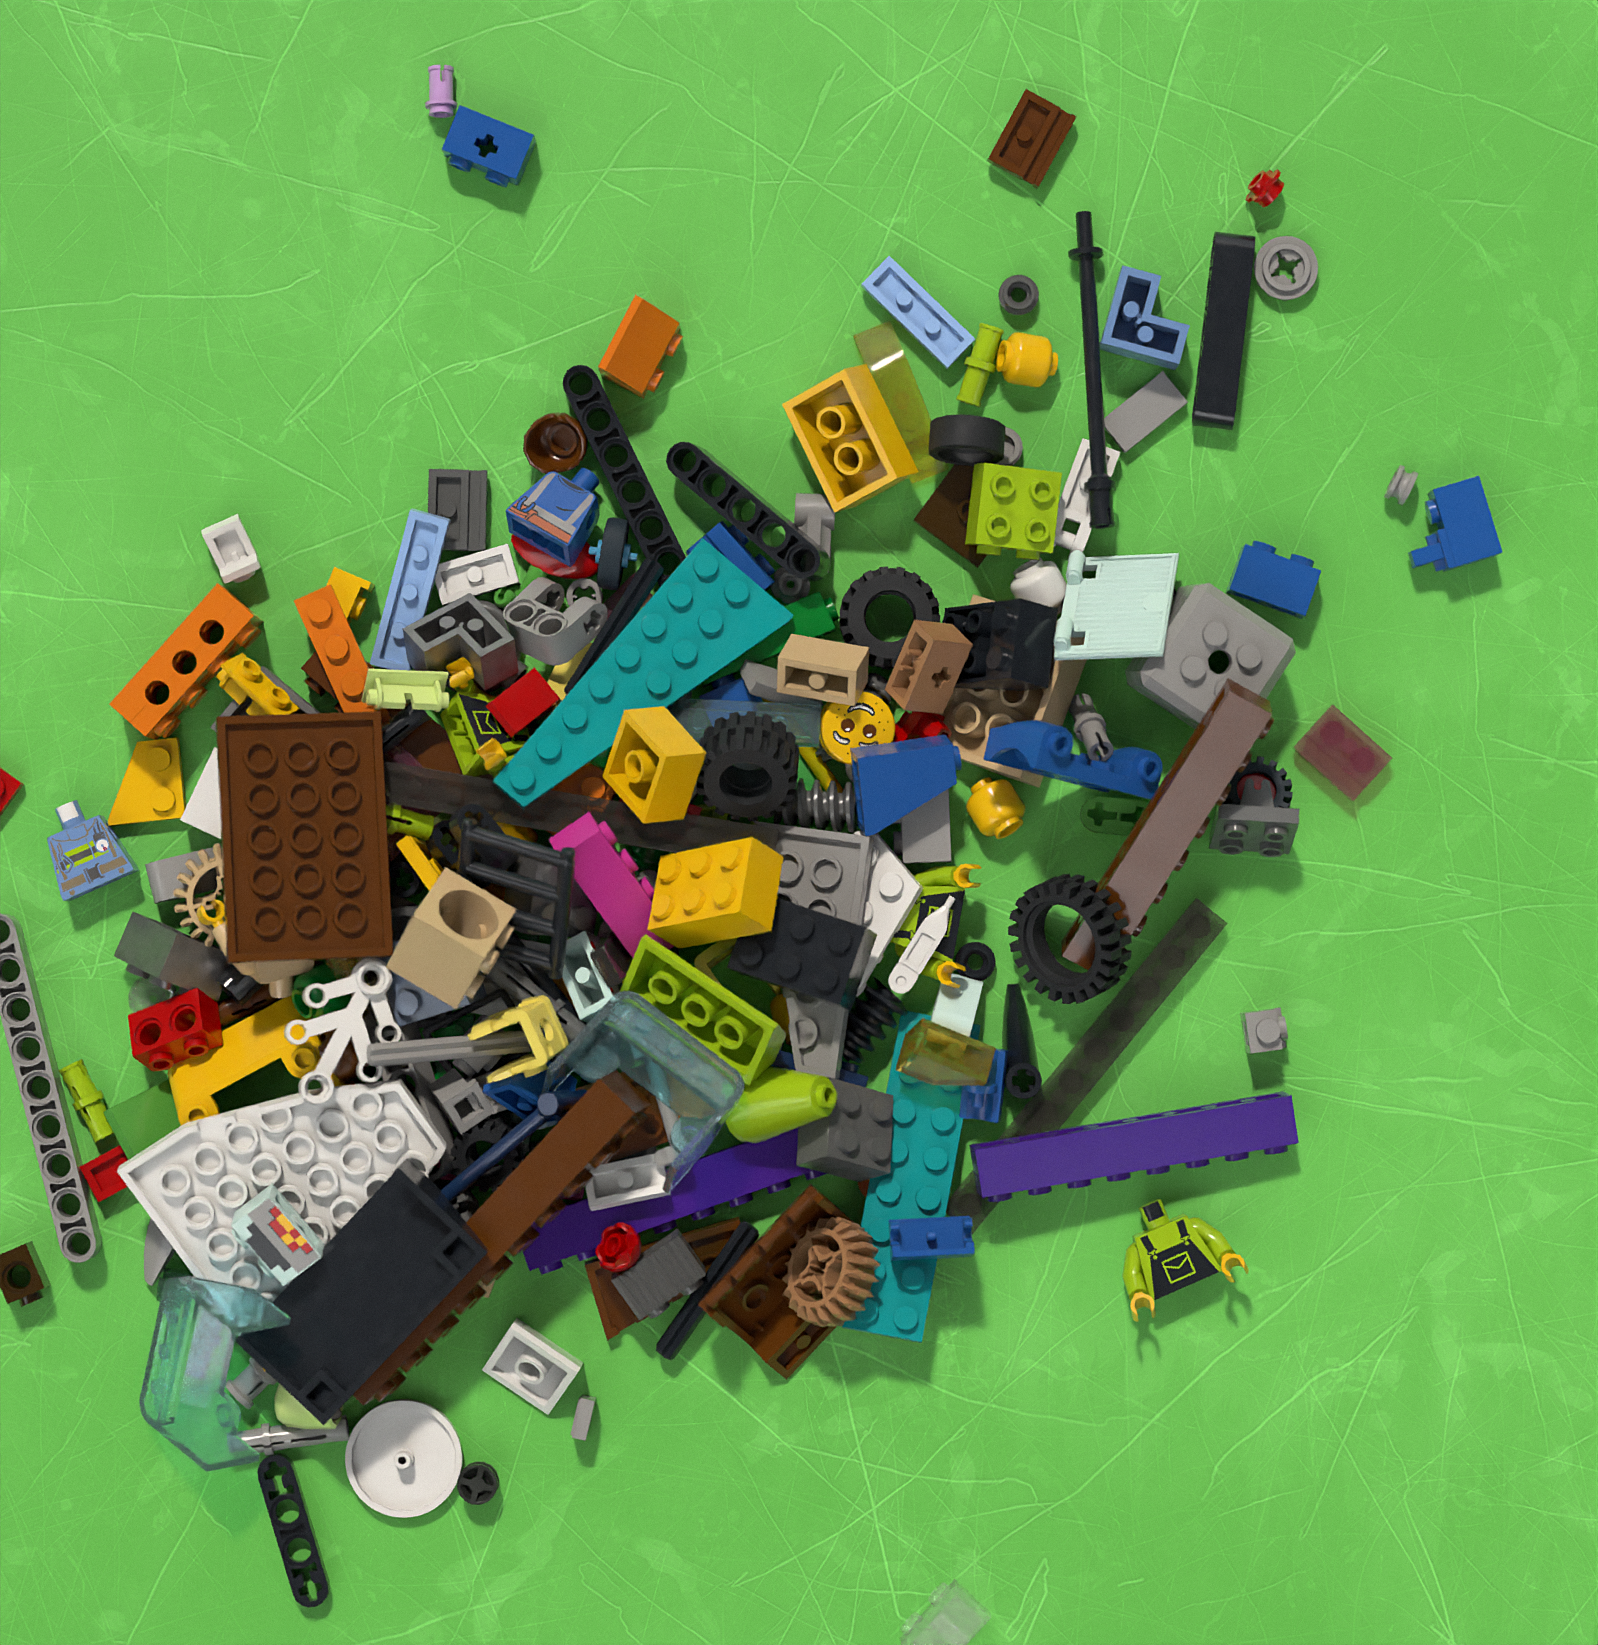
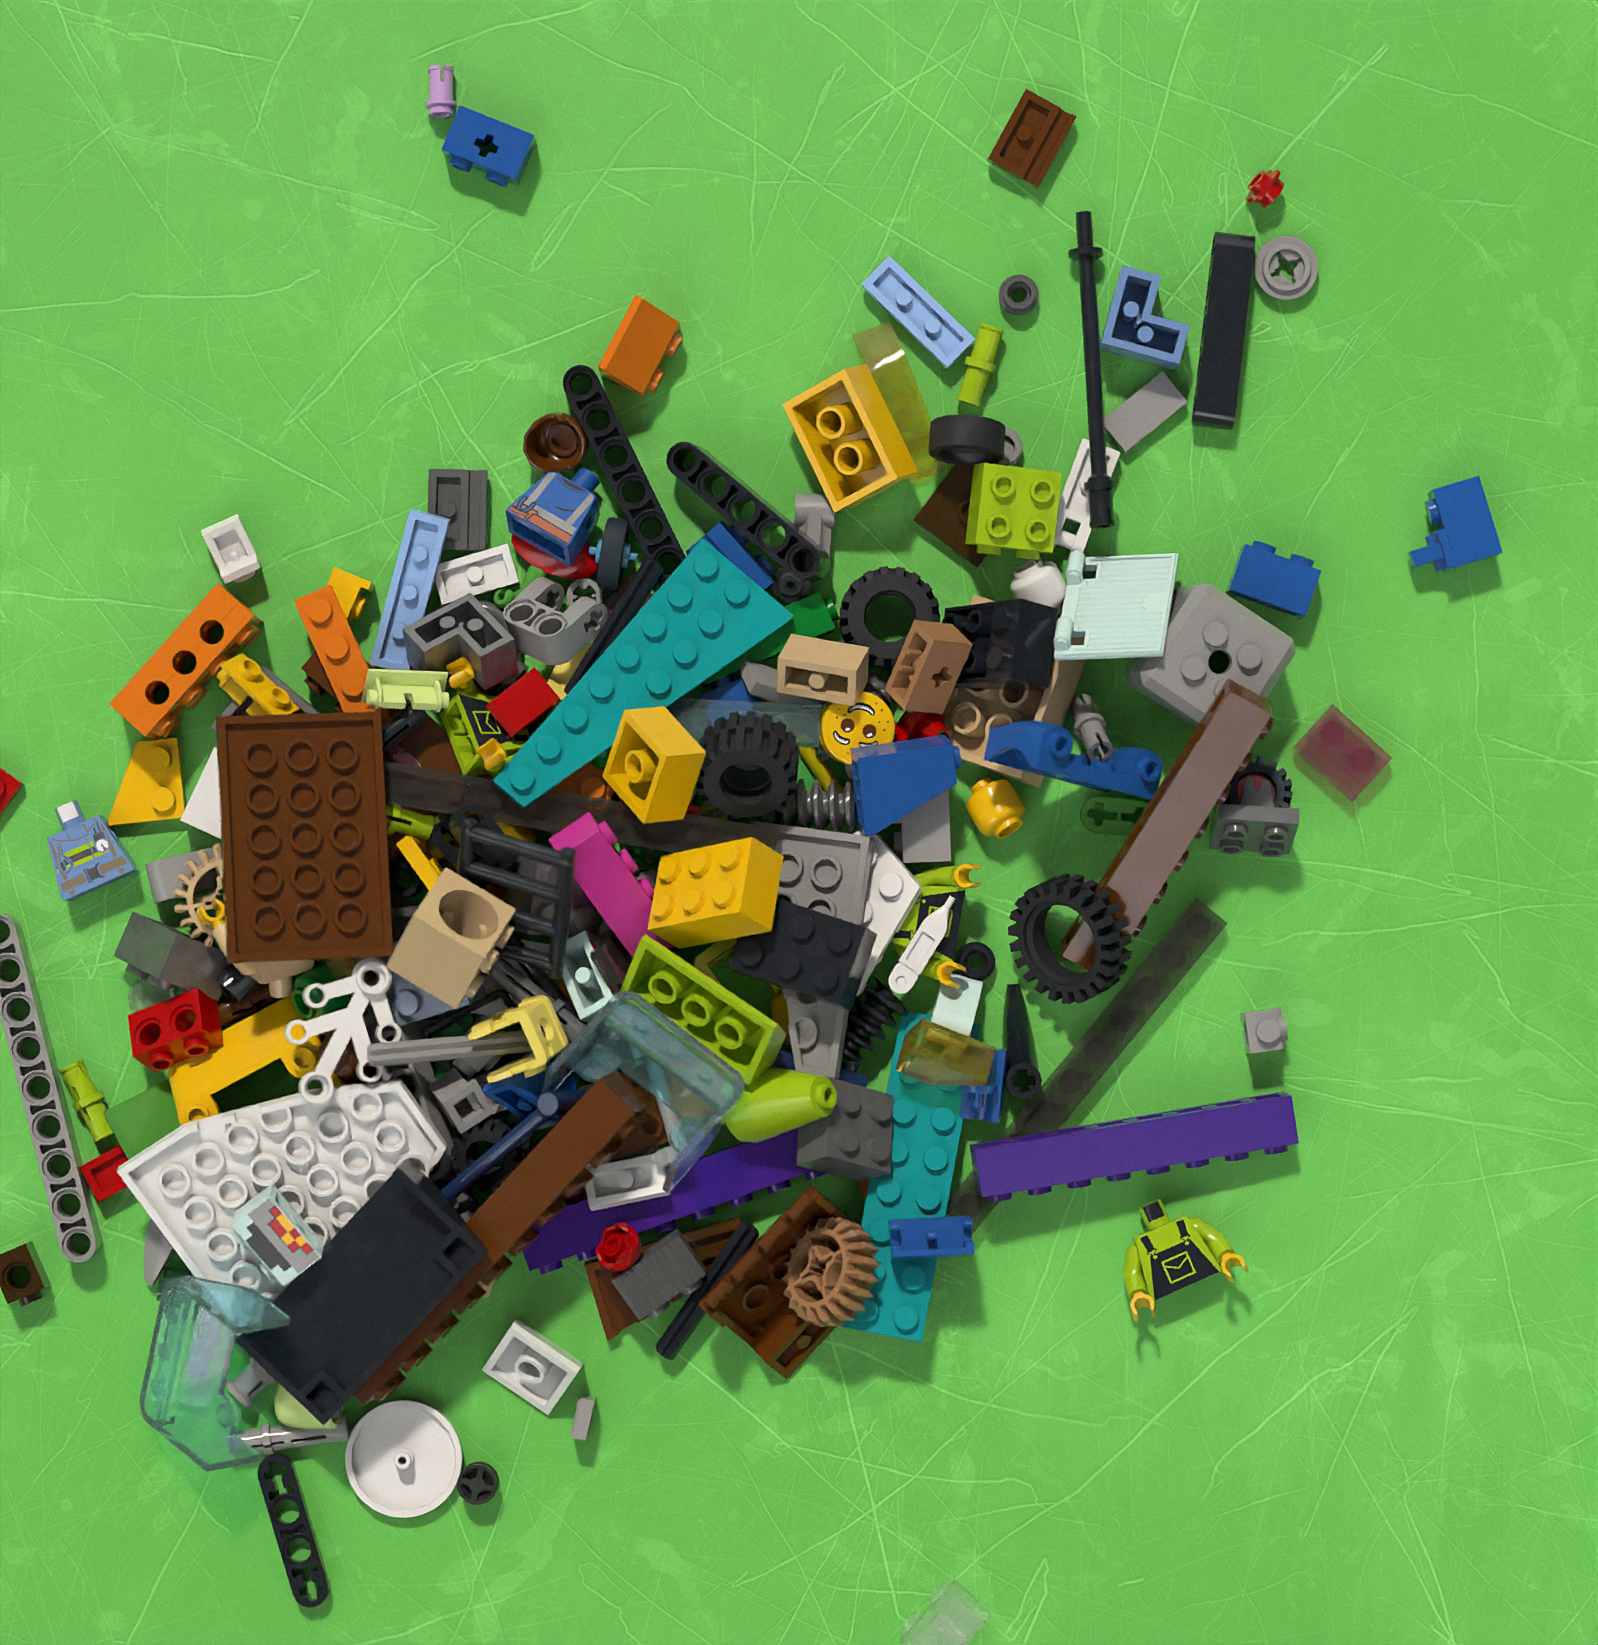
(1026, 359): yellow head -> none
(1401, 484): light grey bush -> none

